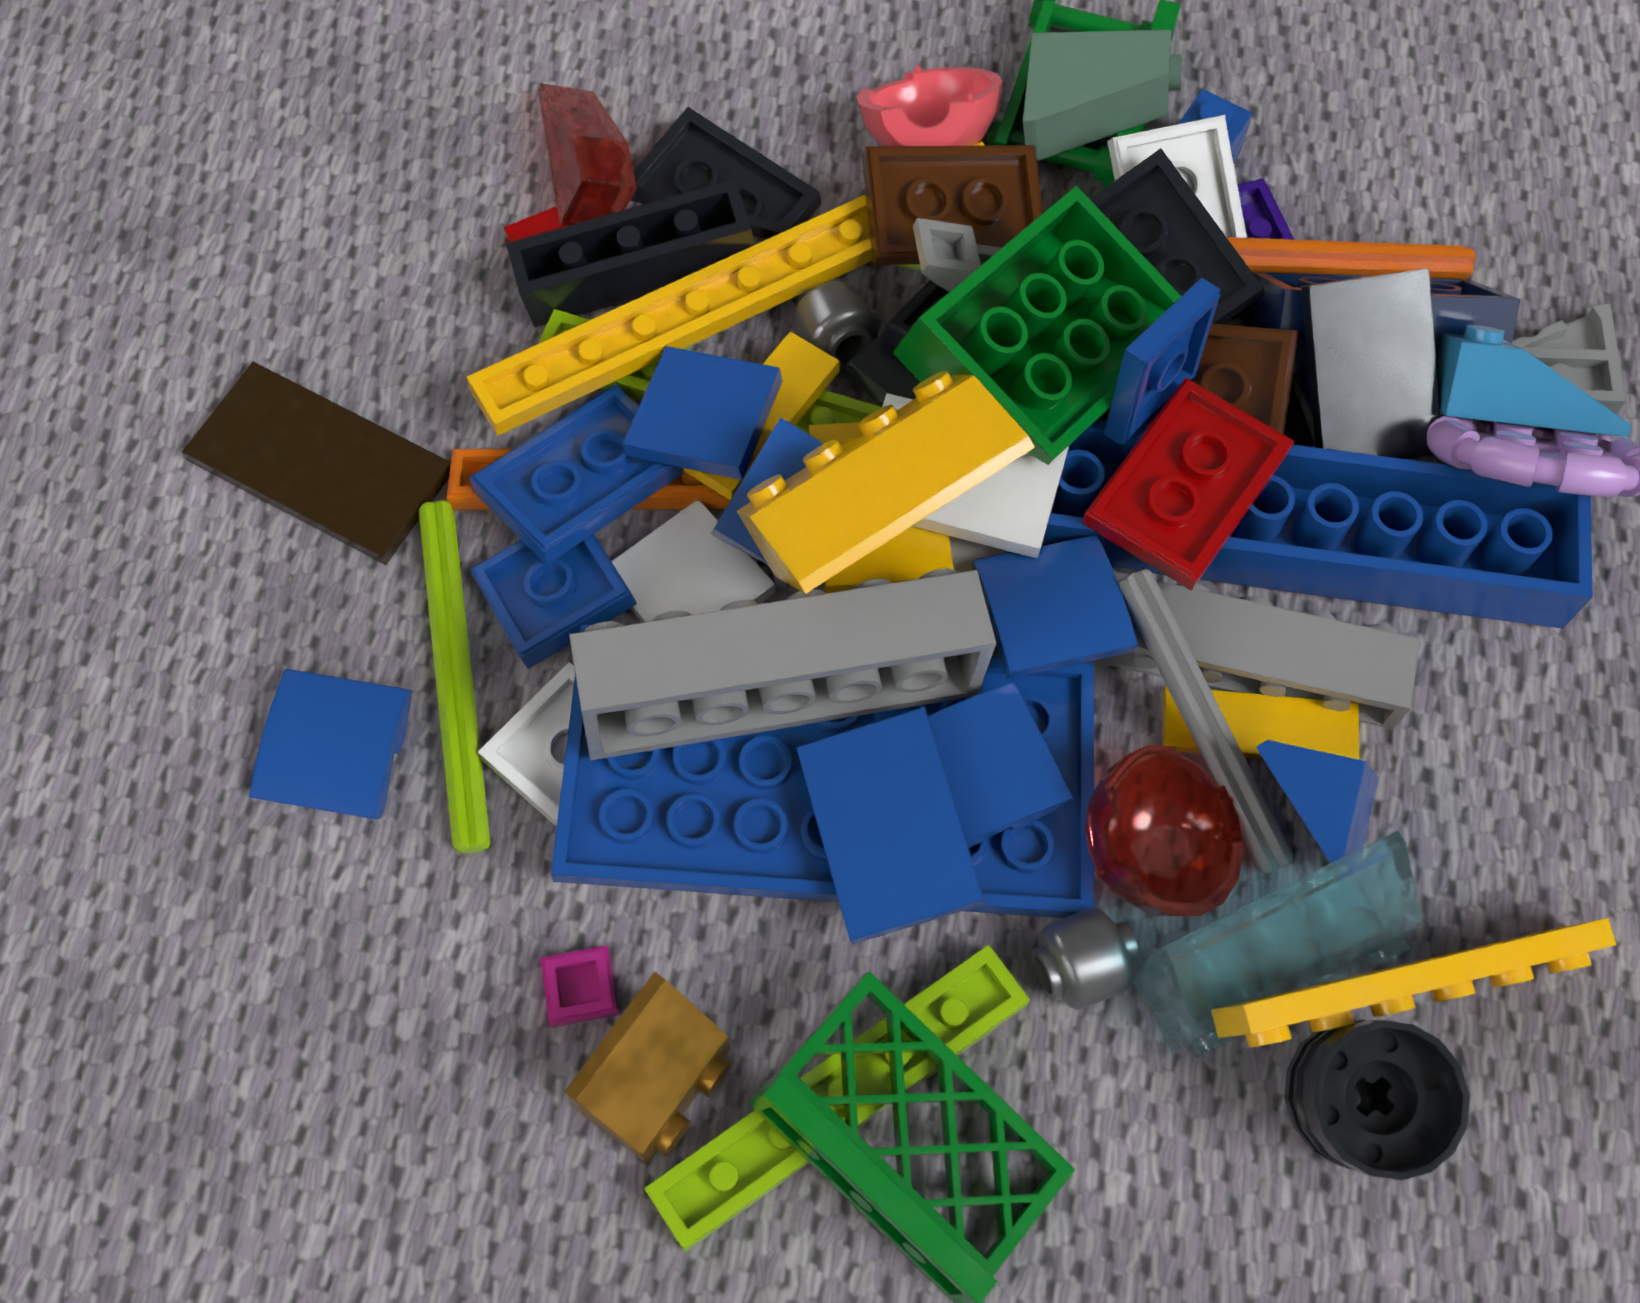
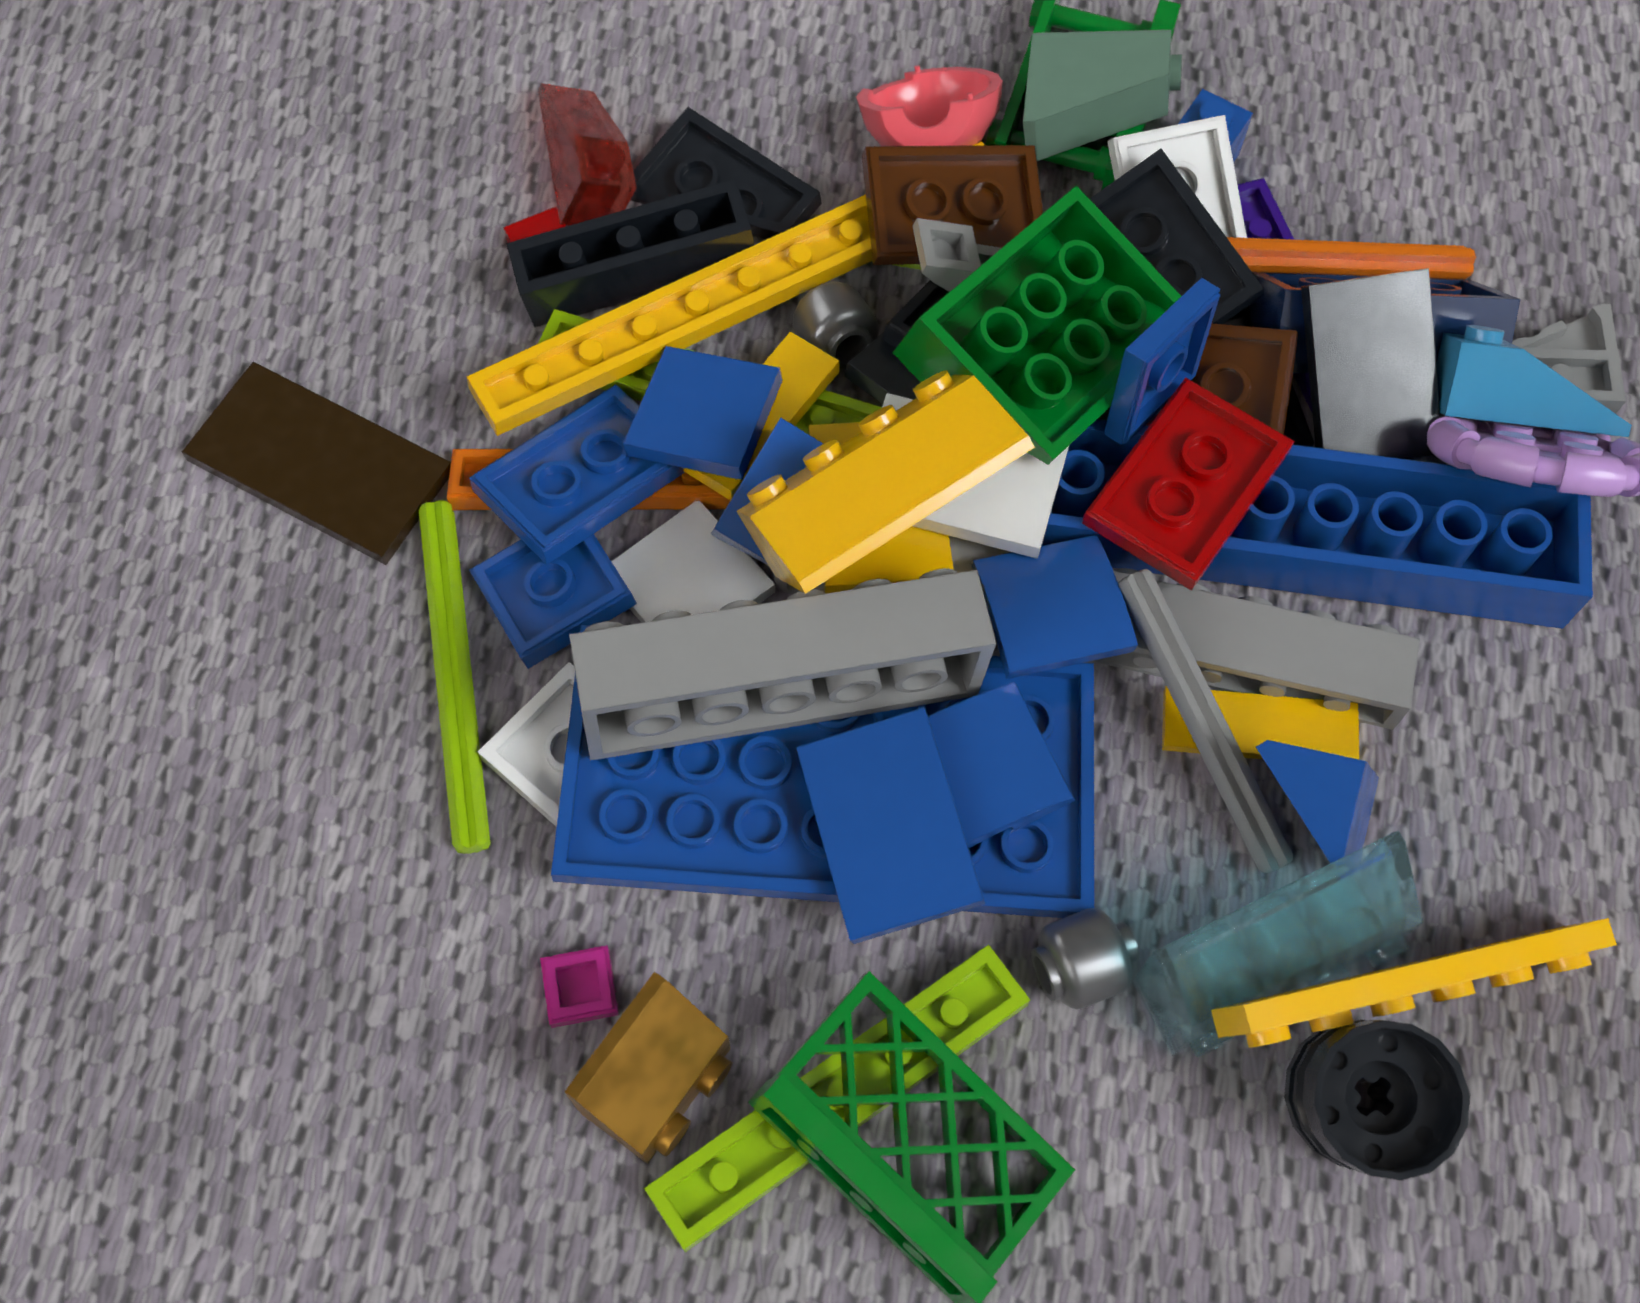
(331, 743): blue slope -> none
(1164, 834): clear red cylinder -> none

